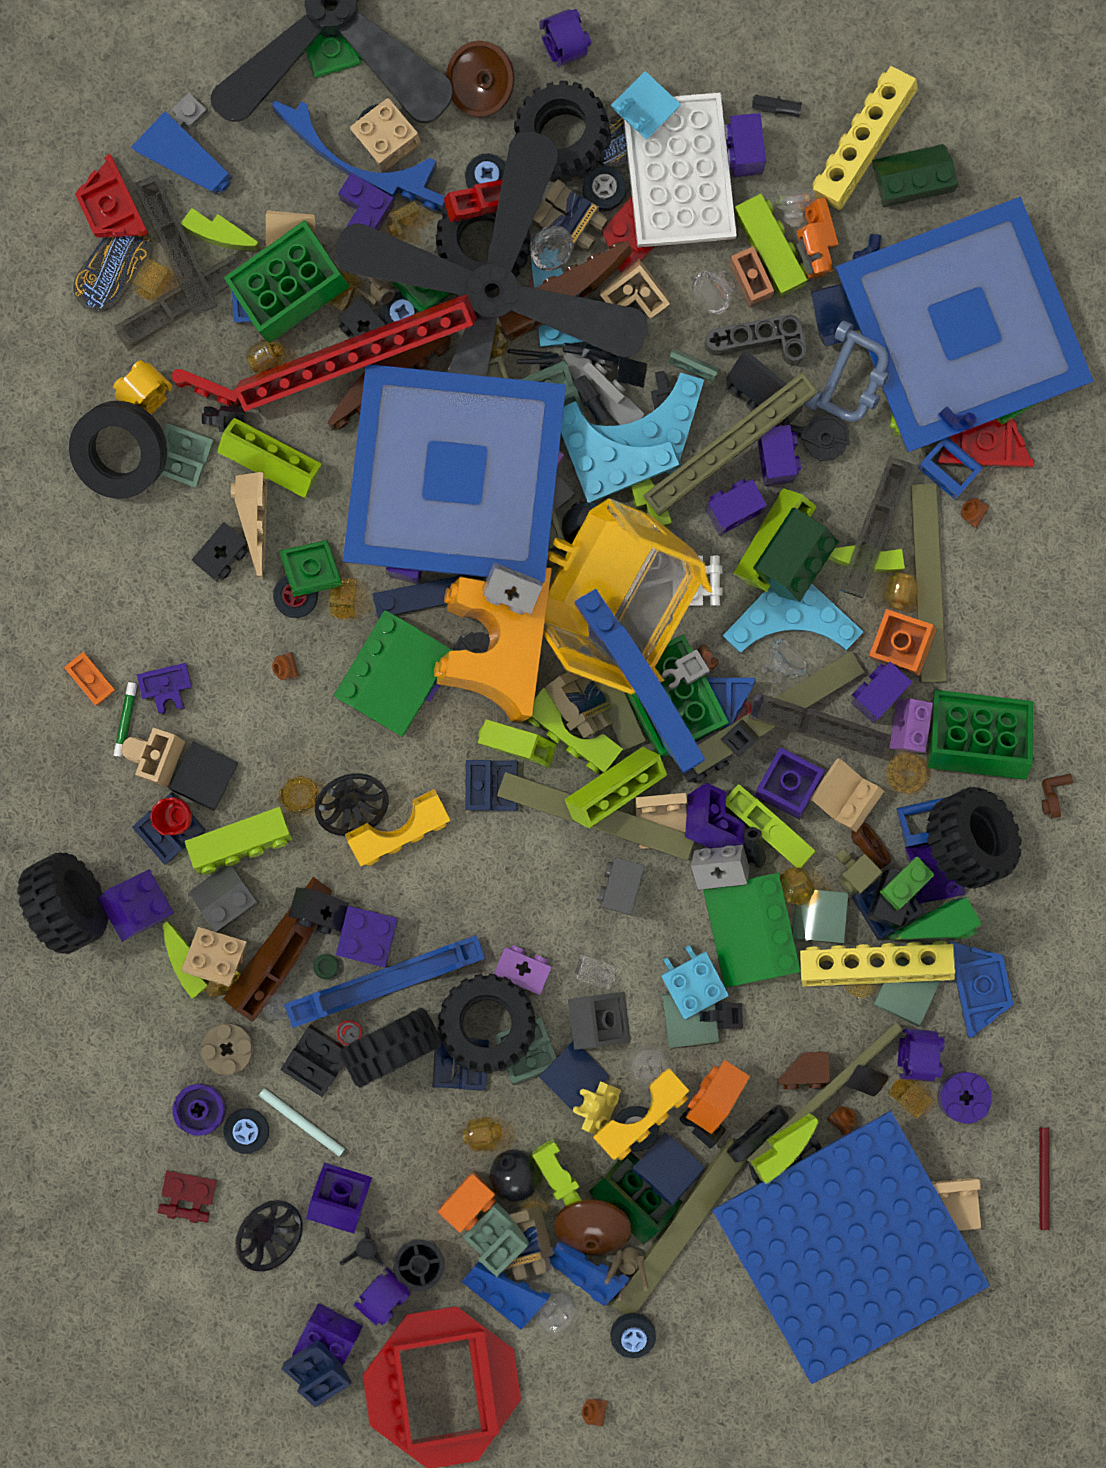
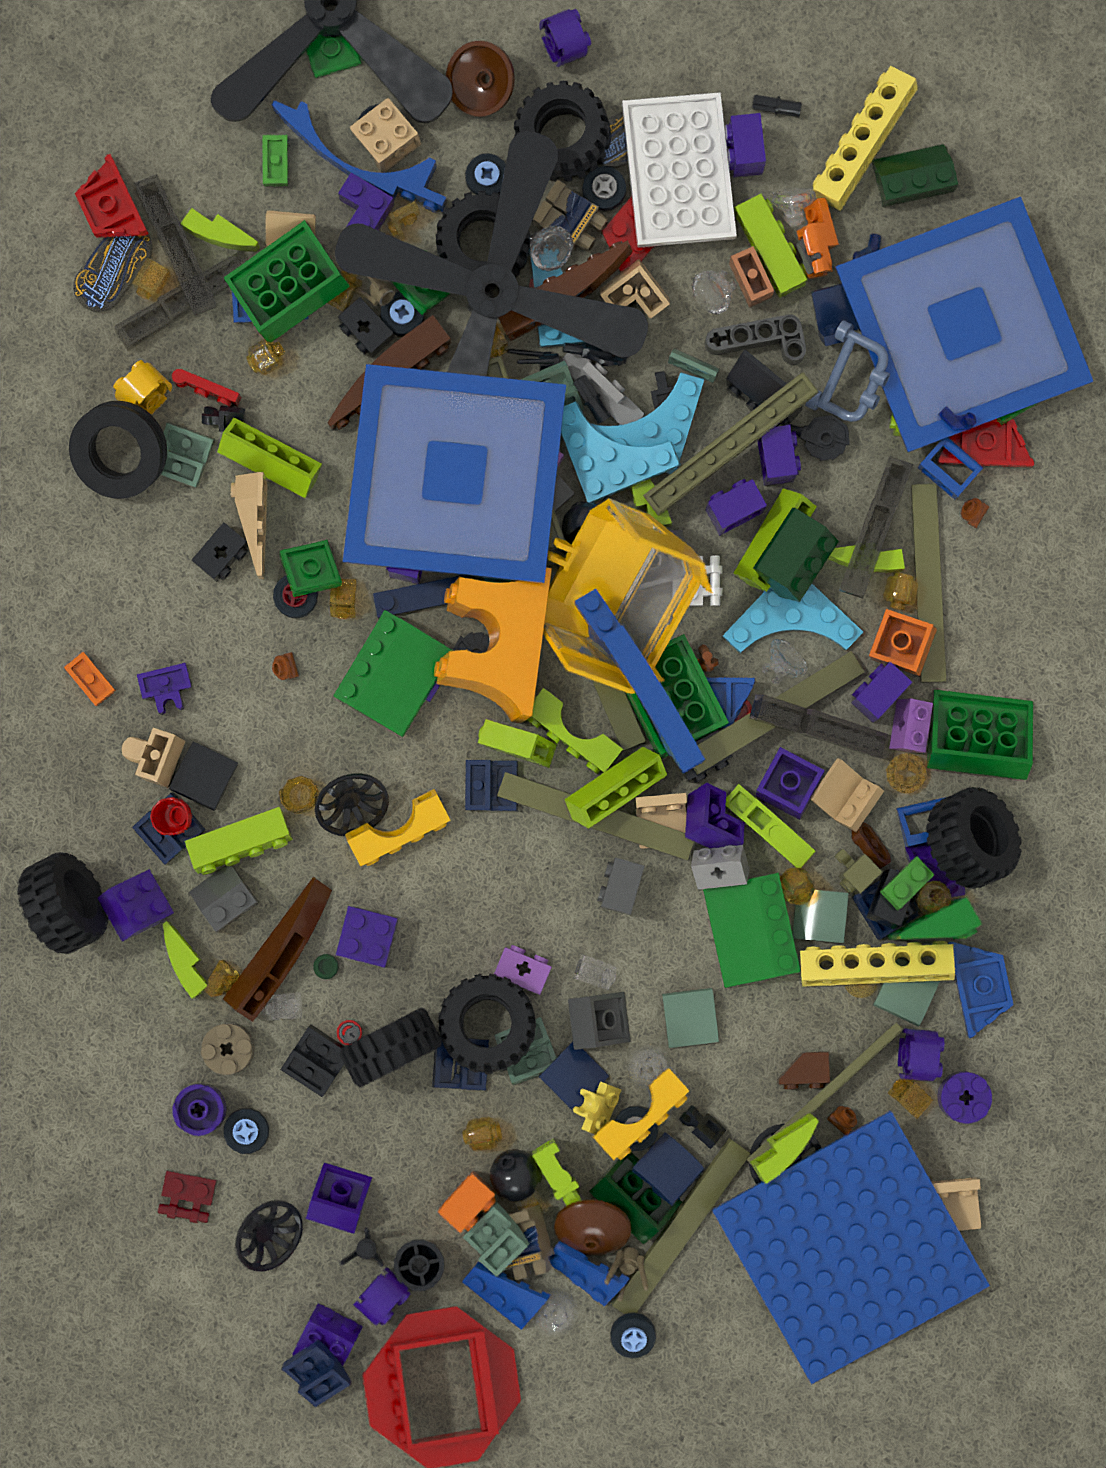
(125, 718): green bar -> none
(179, 152): blue slope -> none
(188, 111): light grey plate -> none
(214, 956): tan bracket -> none
(275, 160): none -> bright green plate
(301, 1122): light aqua bar -> none
(319, 910): black brick -> none
(356, 352): red brick -> none
(384, 981): blue slope -> none
(474, 201): red slope -> none
(504, 578): light grey brick -> none
(580, 703): dark tan hips -> none
(594, 1411): dark orange plate -> none
(632, 372): black sticker -> none
(645, 105): medium azure plate -> none
(688, 668): light grey plate -> none
(693, 984): medium azure plate -> none
(716, 1096): orange brick -> none
(726, 1014): black plate -> none
(740, 738): black slope -> none
(754, 847): black bar -> none
(757, 1133): black beam -> none
(867, 1080): black sticker -> none
(940, 893): none -> clear yellow head
(1044, 1178): dark red bar -> none
(1051, 803): reddish brown plate -> none

